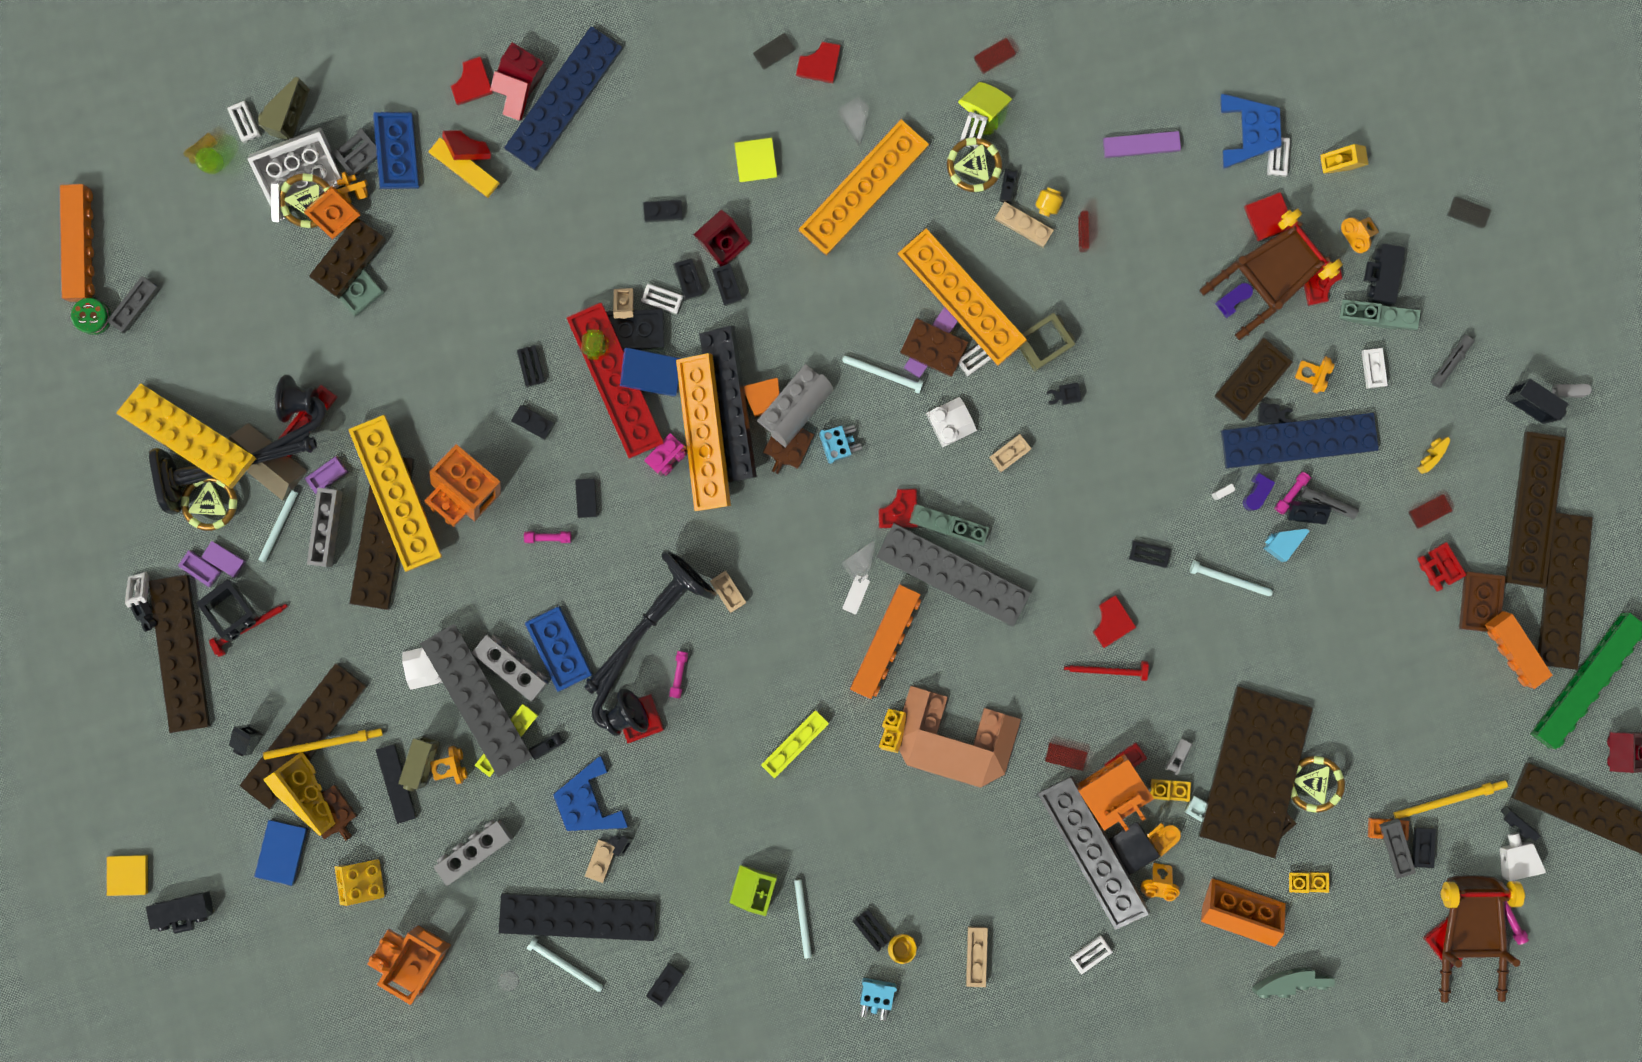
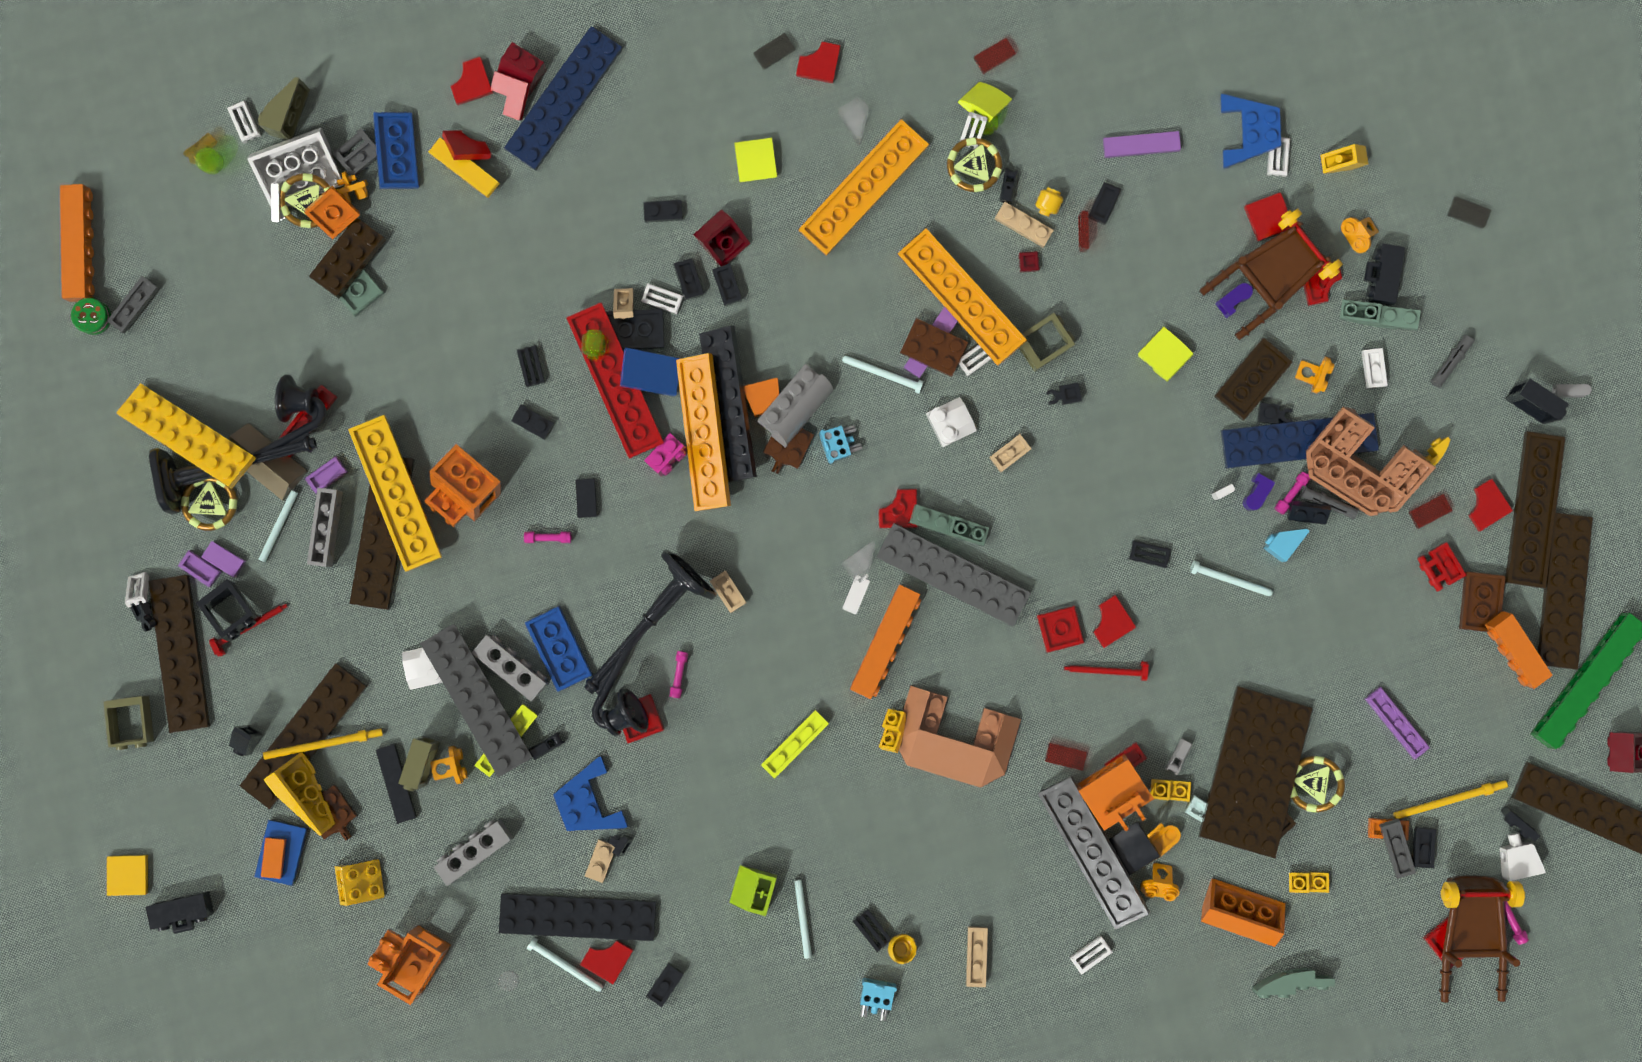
(112, 727): none -> olive window
(273, 857): none -> orange tile
(607, 962): none -> red tile
(1028, 261): none -> dark red tile
(1060, 629): none -> red tile
(1104, 203): none -> black tile
(1165, 354): none -> neon yellow slope
(1340, 471): none -> nougat slope
(1397, 723): none -> medium lavender tile
(1489, 505): none -> red tile

